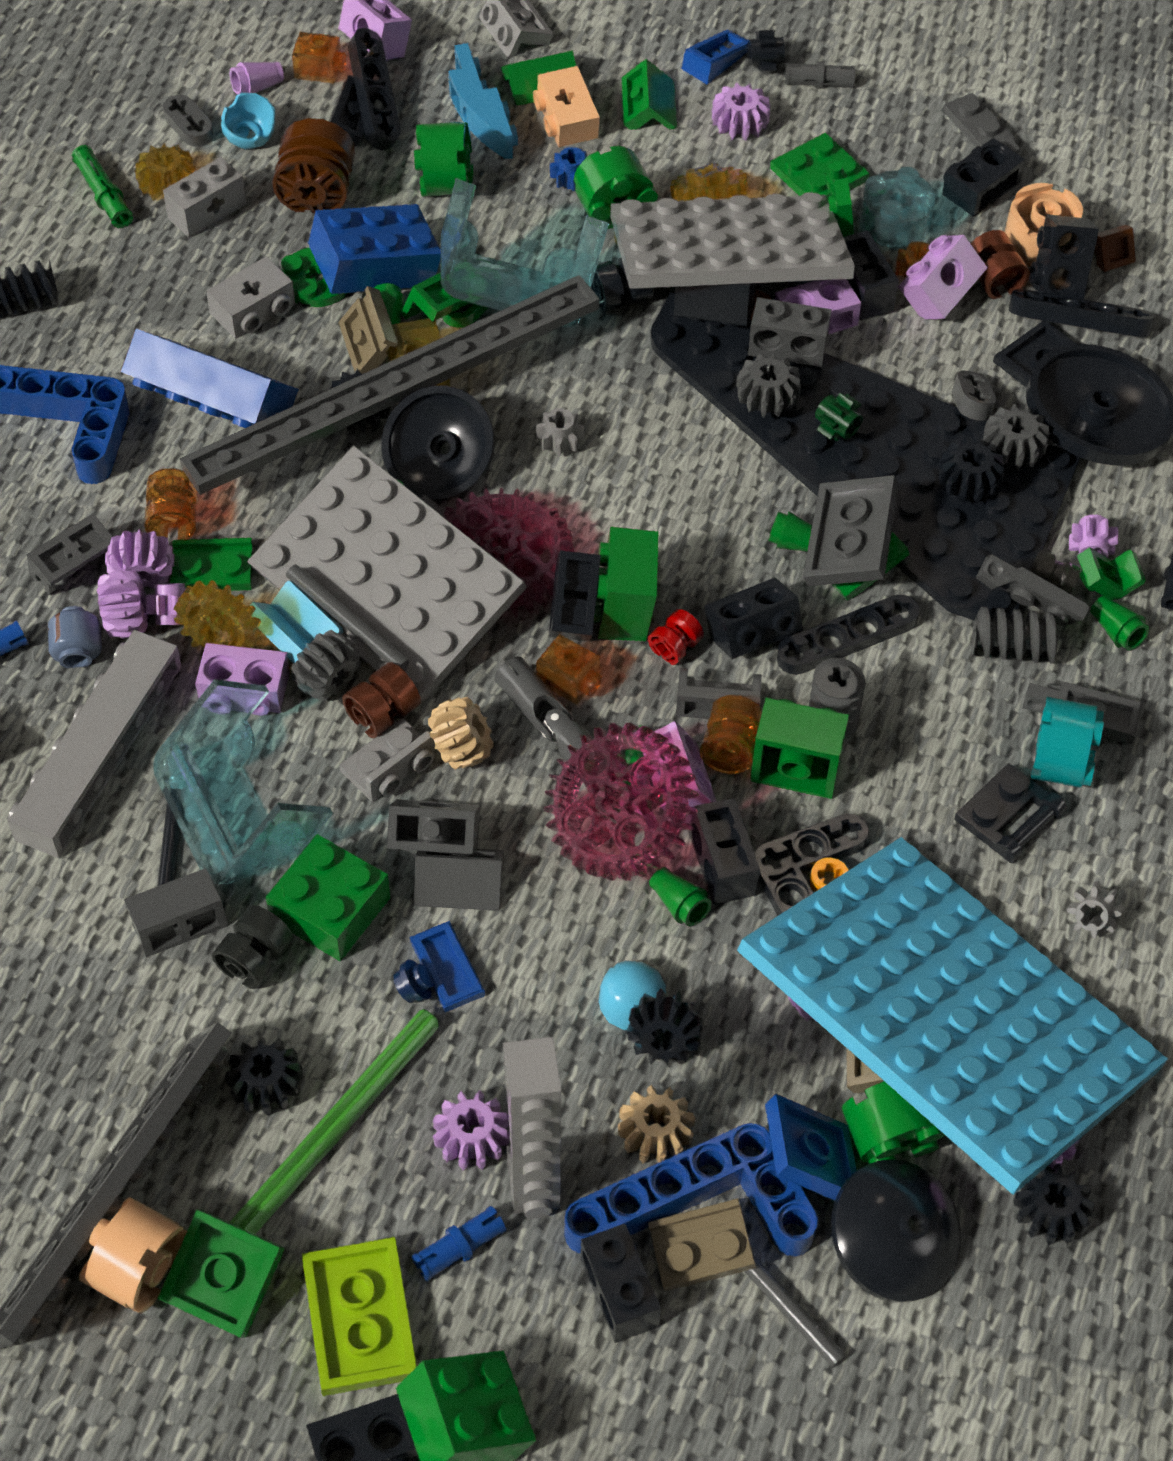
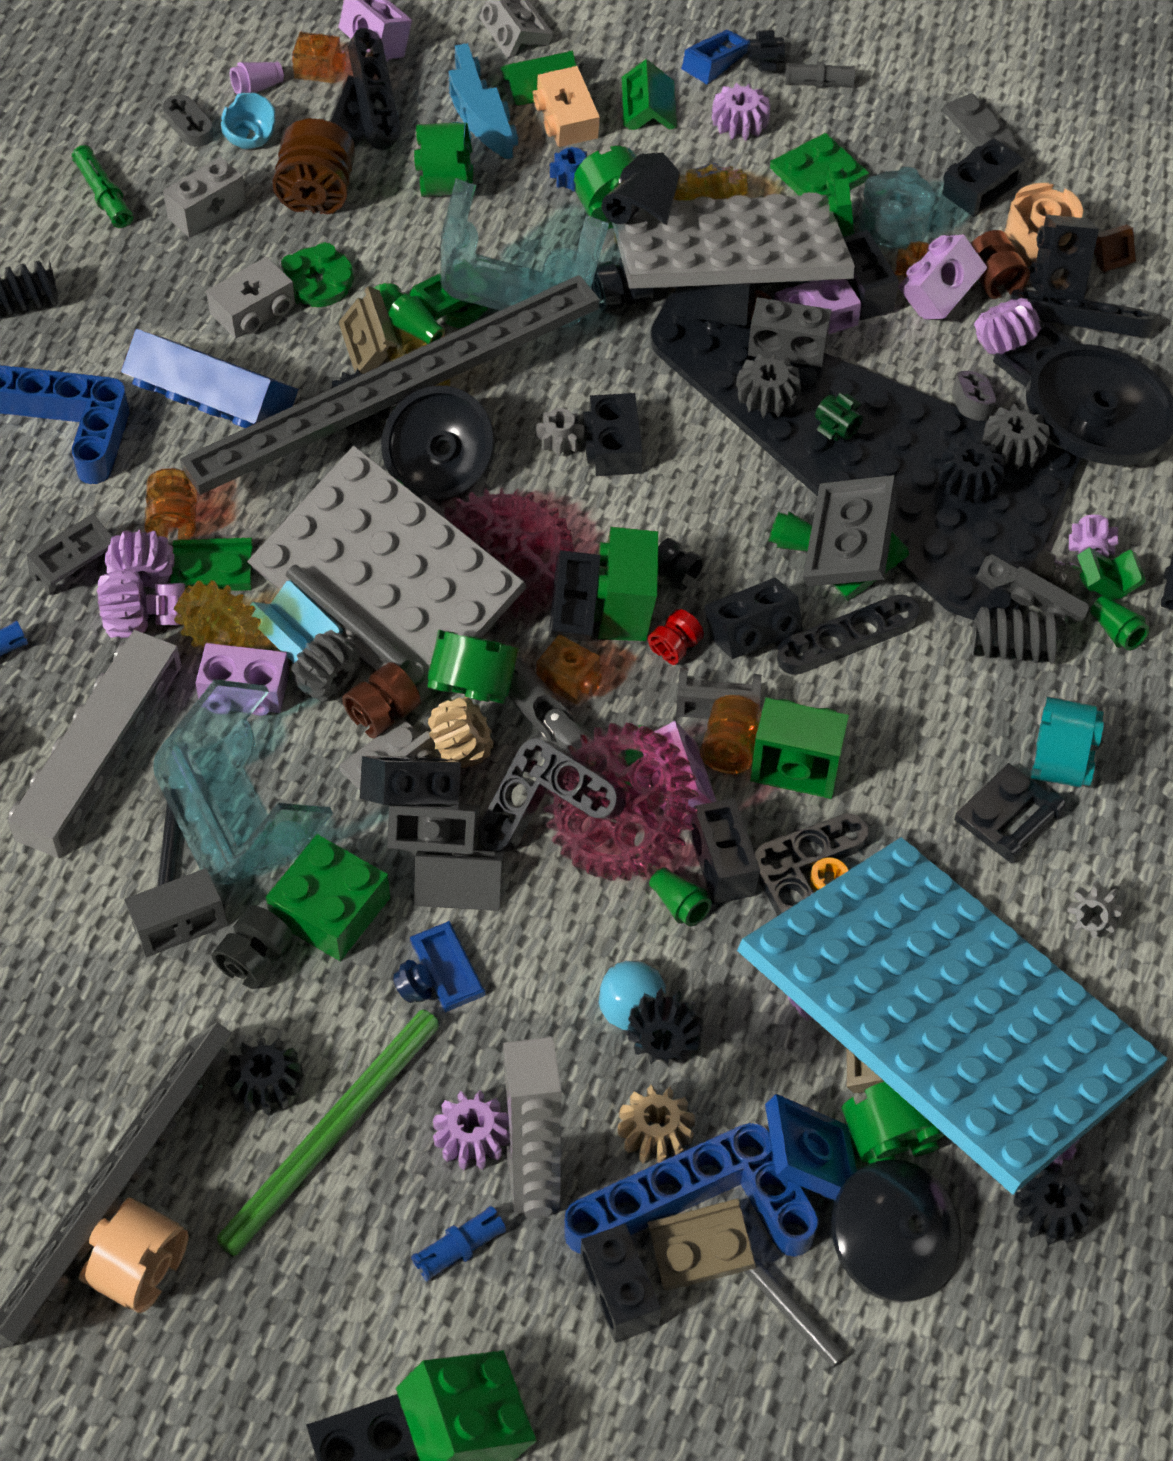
(74, 637): sand blue head -> none
(162, 168): clear yellow gear -> none
(221, 1273): green plate -> none
(358, 1316): lime plate -> none
(373, 247): blue brick -> none
(410, 780): none -> black brick
(414, 318): none -> green cone
(472, 666): none -> green brick
(549, 777): none -> black beam
(614, 434): none -> black brick
(643, 184): none -> black panel
(676, 563): none -> black wheel
(840, 687): dark grey piece -> none
(1007, 326): none -> lavender gear
(1119, 717): dark grey hinge -> none

